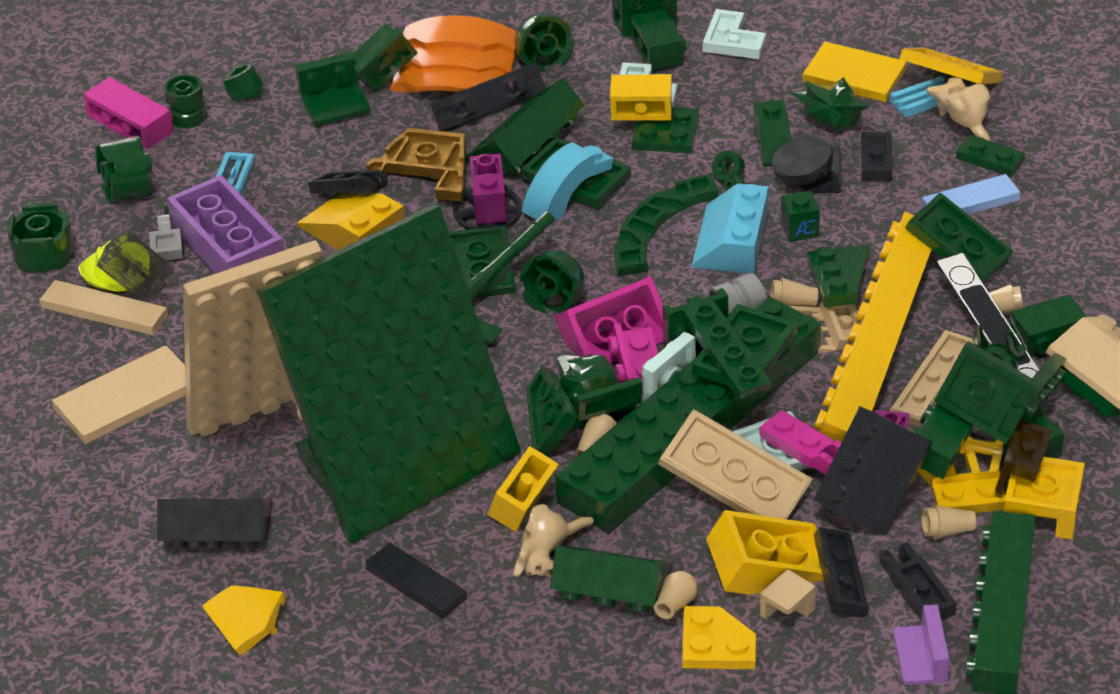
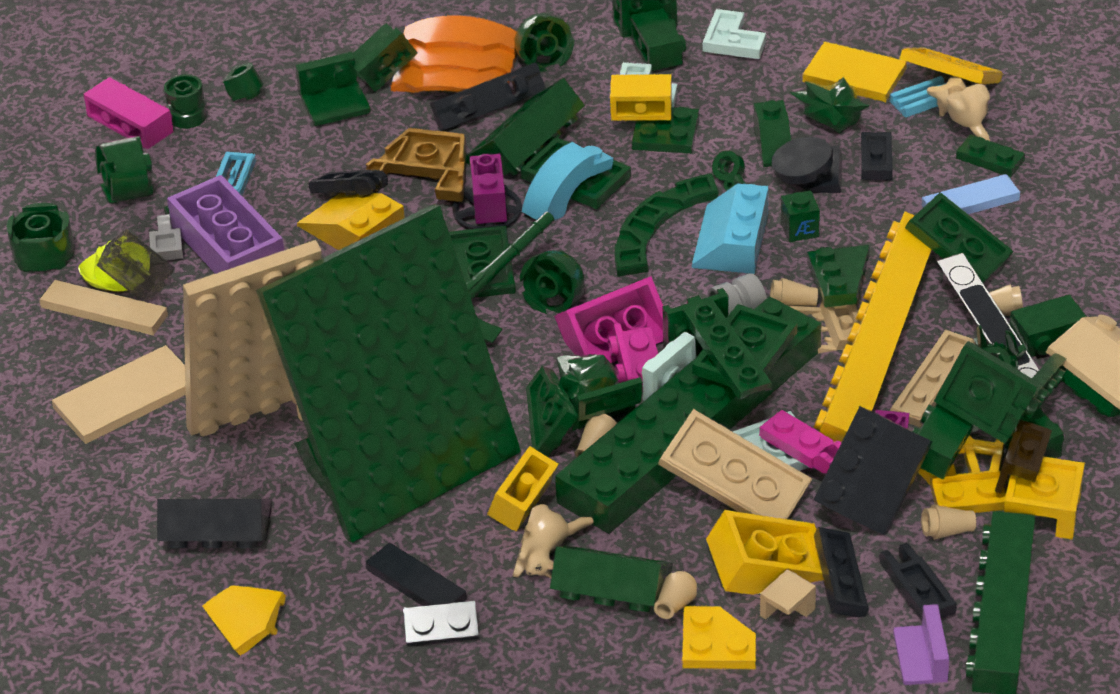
(440, 623): none -> plate

